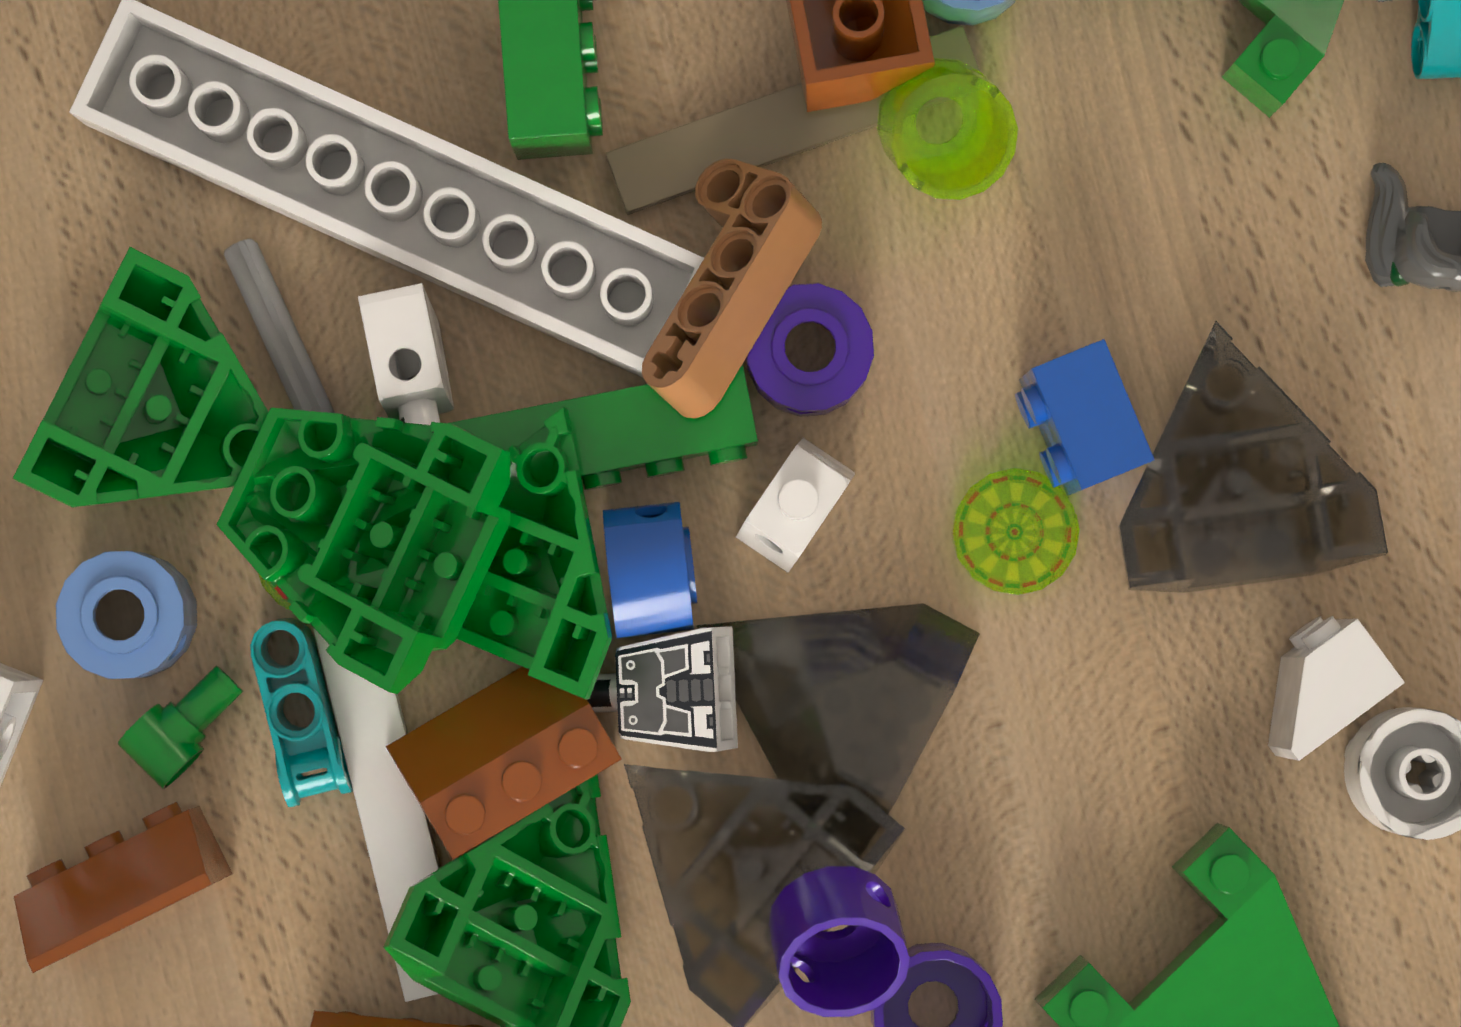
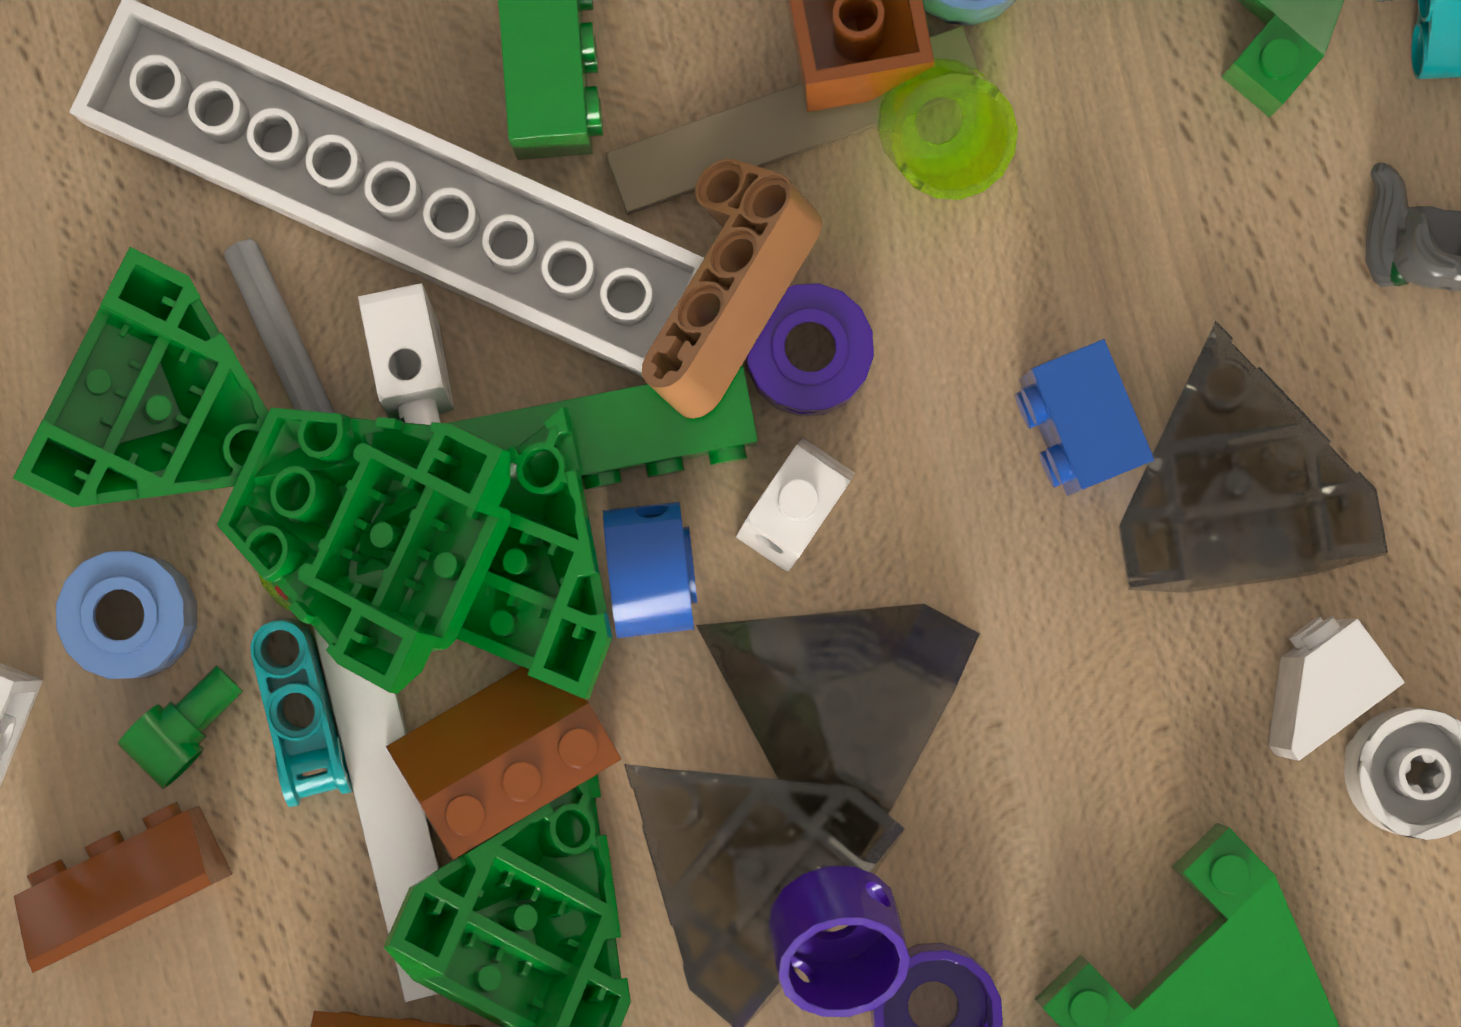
(674, 690): torso -> none
(1015, 531): clear neon green tile -> none

